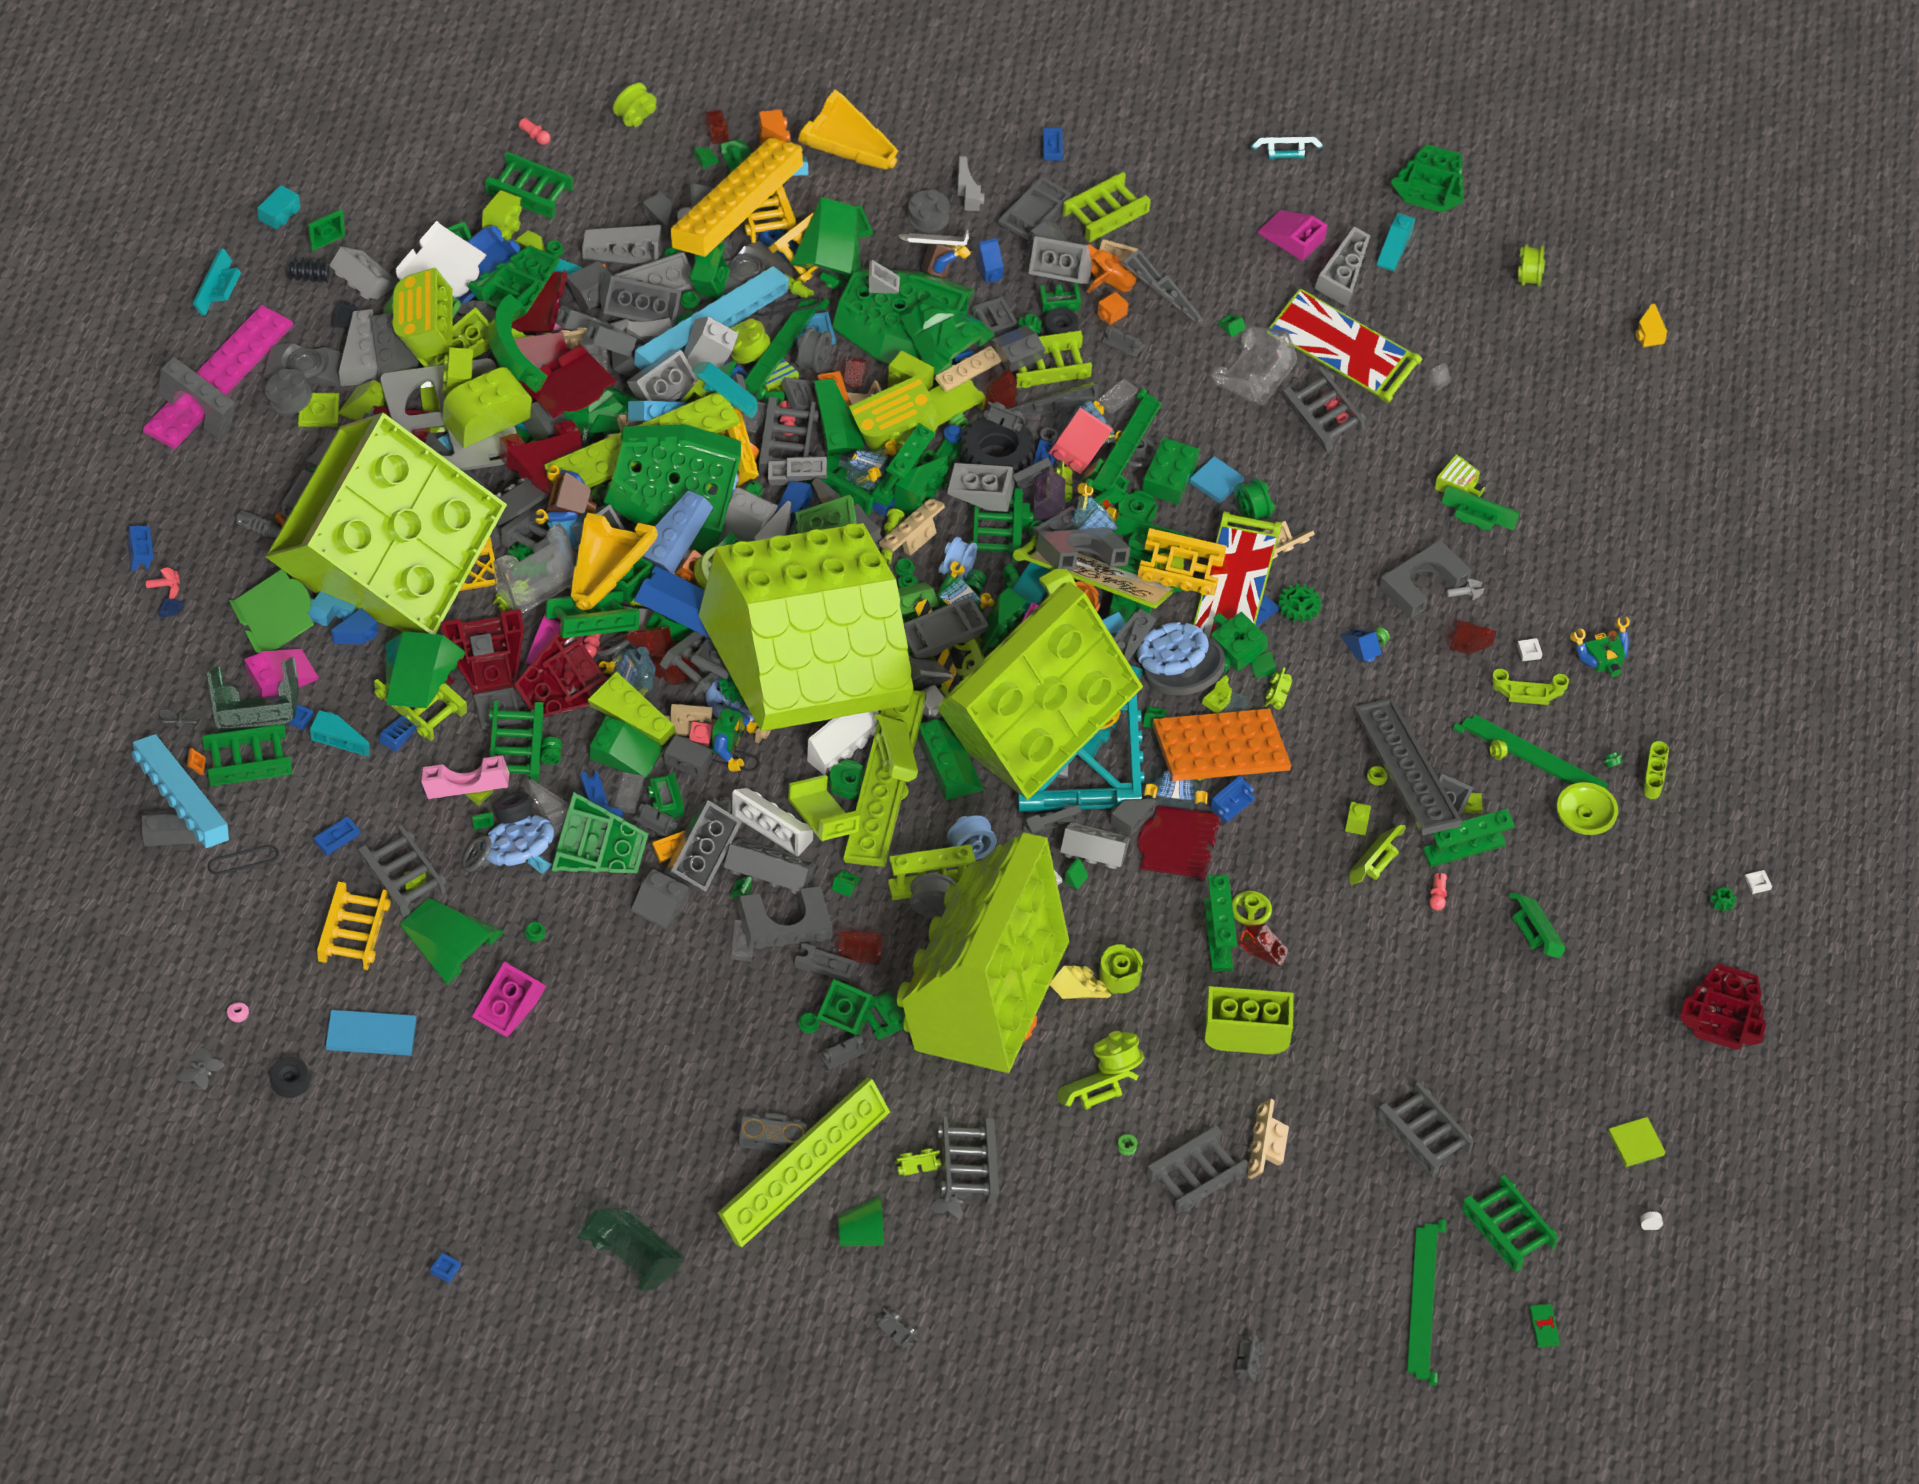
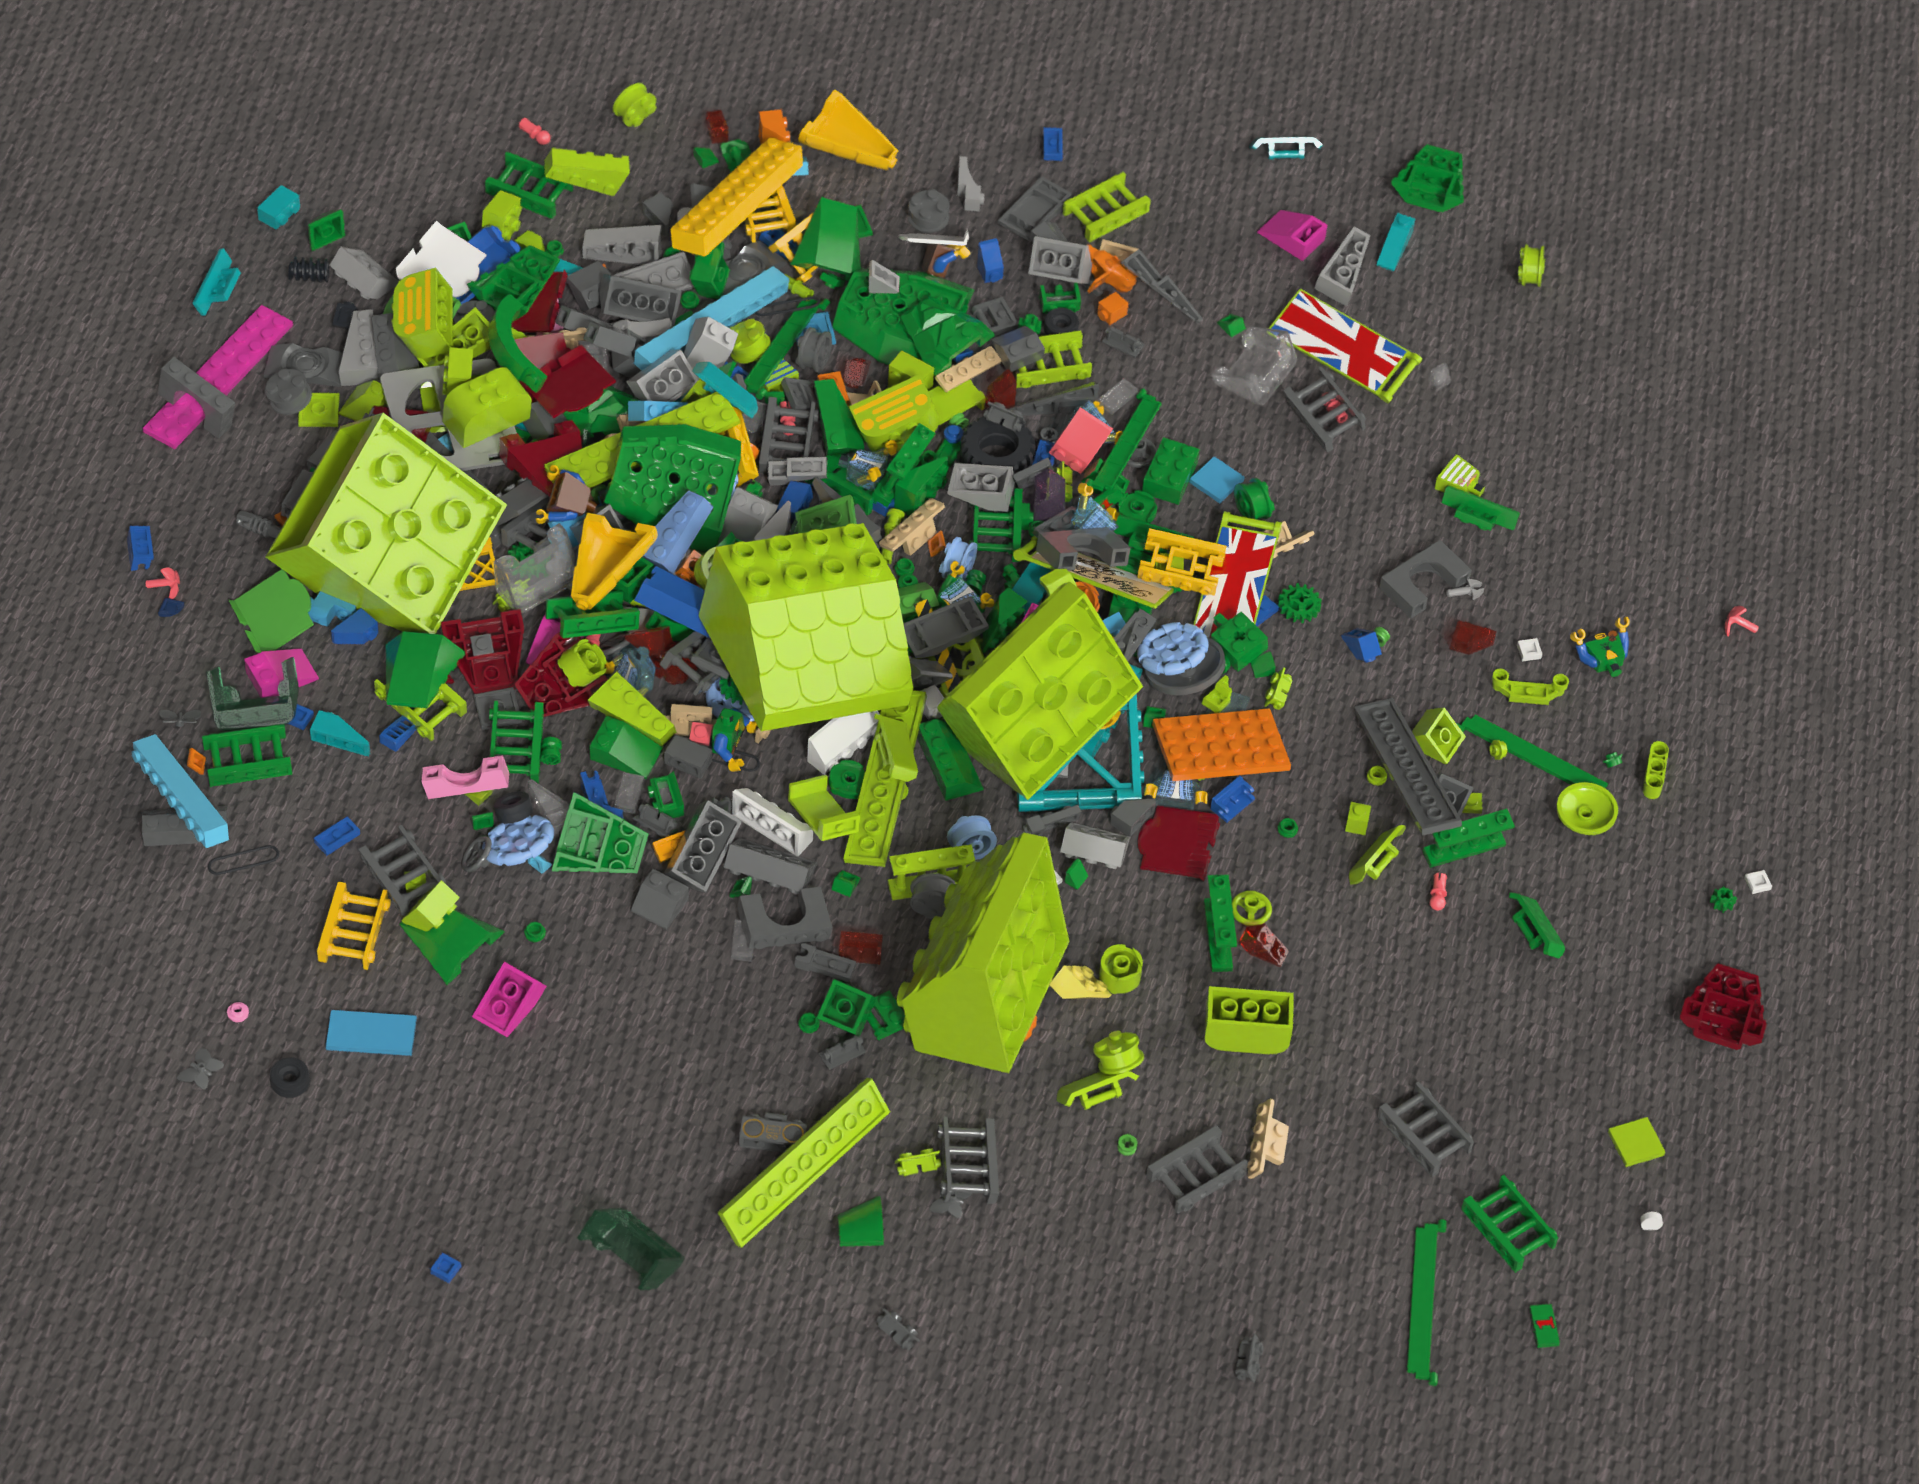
(432, 907): none -> lime slope
(583, 663): none -> lime brick
(587, 170): none -> lime wedge
(936, 544): none -> orange slope
(1287, 823): none -> green plate
(1438, 734): none -> lime slope
(1651, 328): yellow slope -> none
(1733, 617): none -> coral plant

